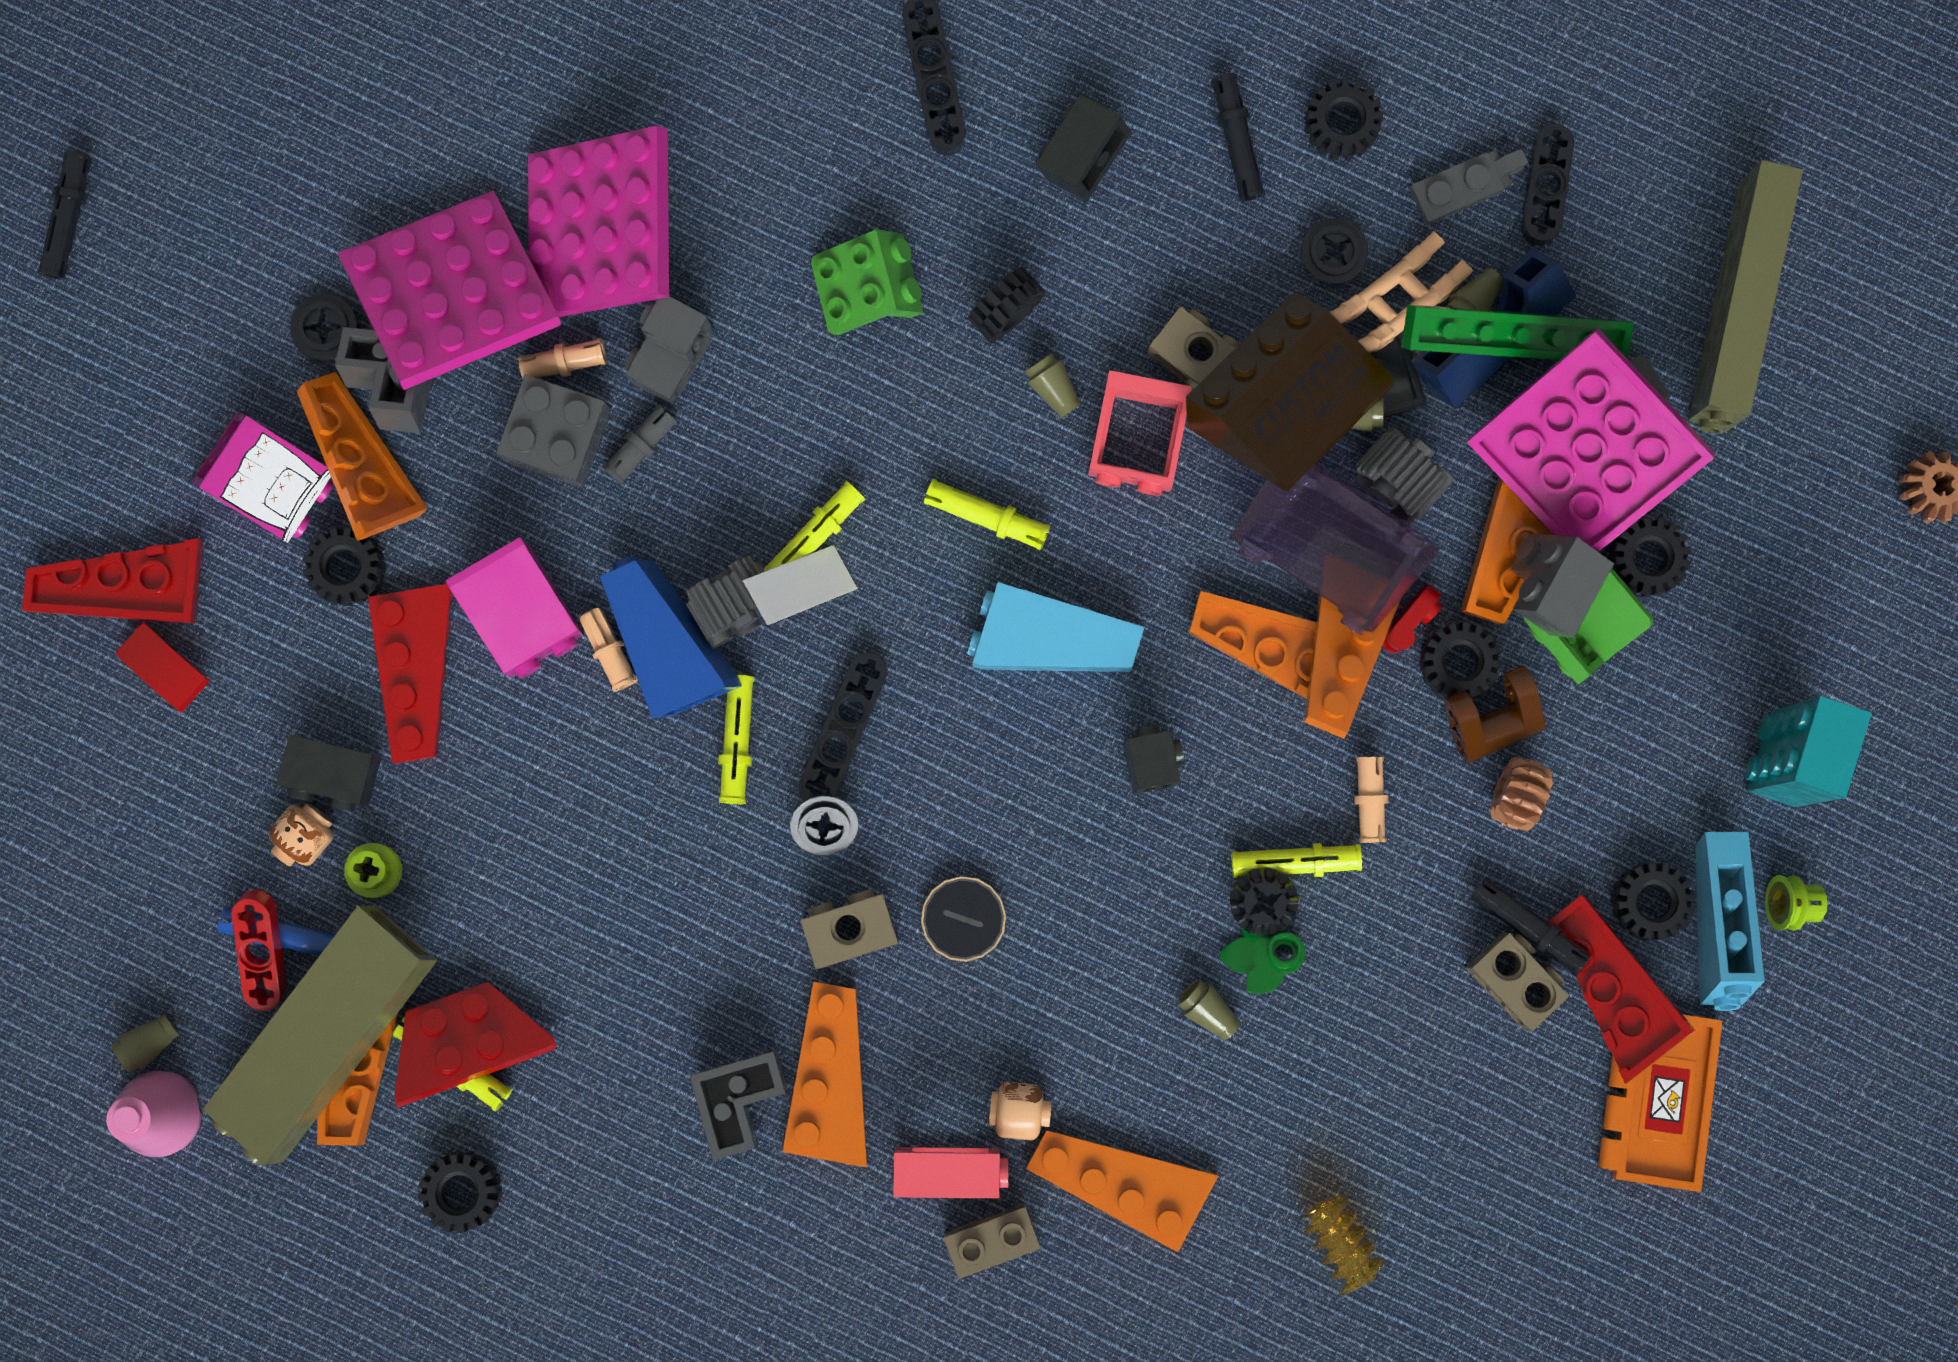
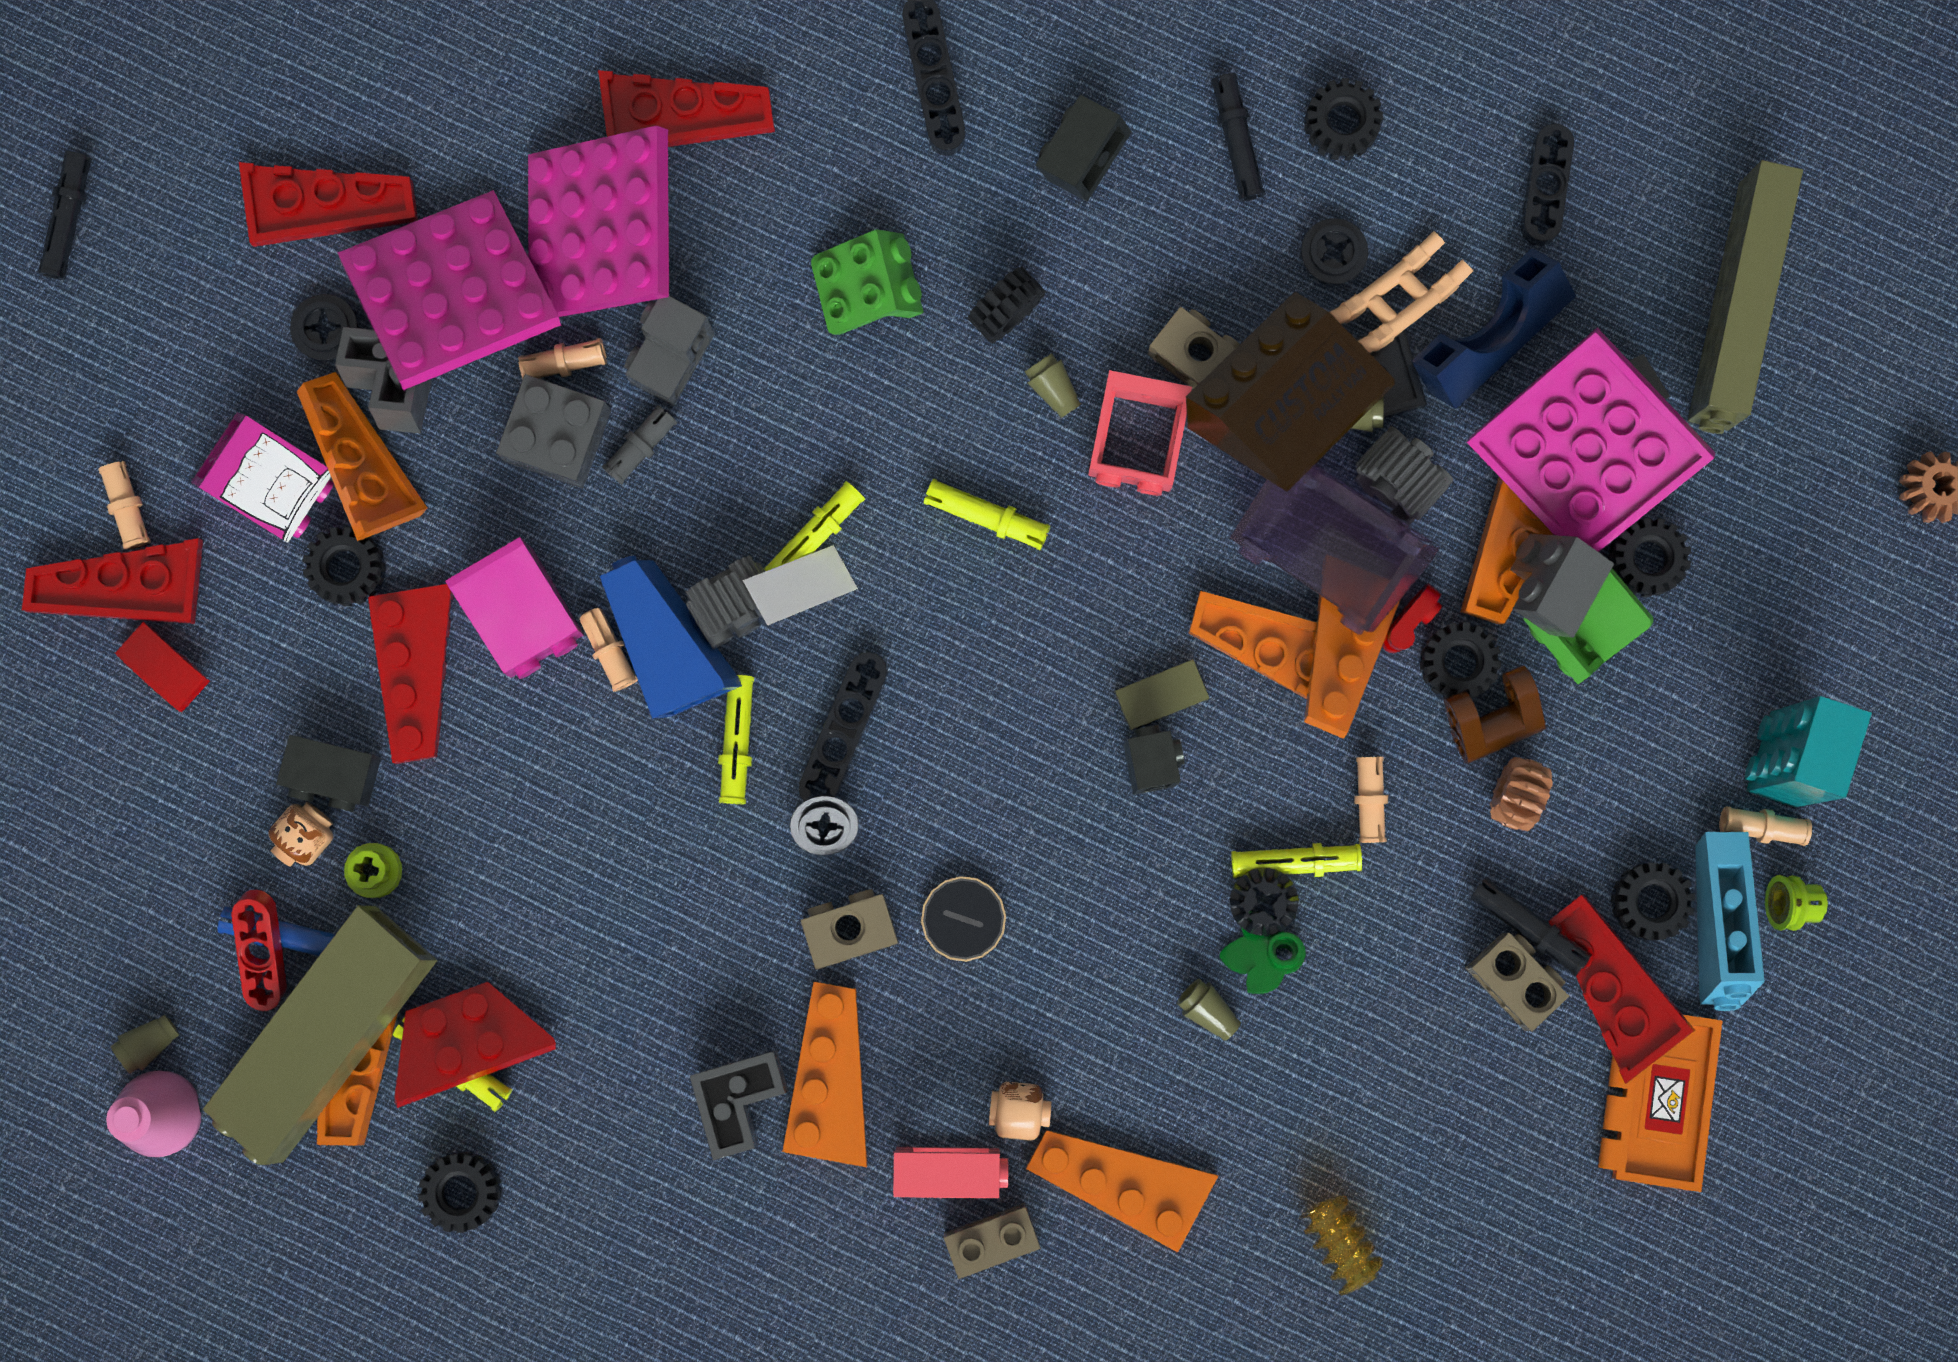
(124, 505): none -> light nougat pin
(306, 204): none -> red wing
(686, 108): none -> red wing
(1050, 635): medium azure slope -> none
(1161, 695): none -> olive tile
(1466, 184): dark grey hinge -> none
(1479, 292): olive cone -> none
(1505, 332): green plate -> none
(1766, 826): none -> light nougat pin

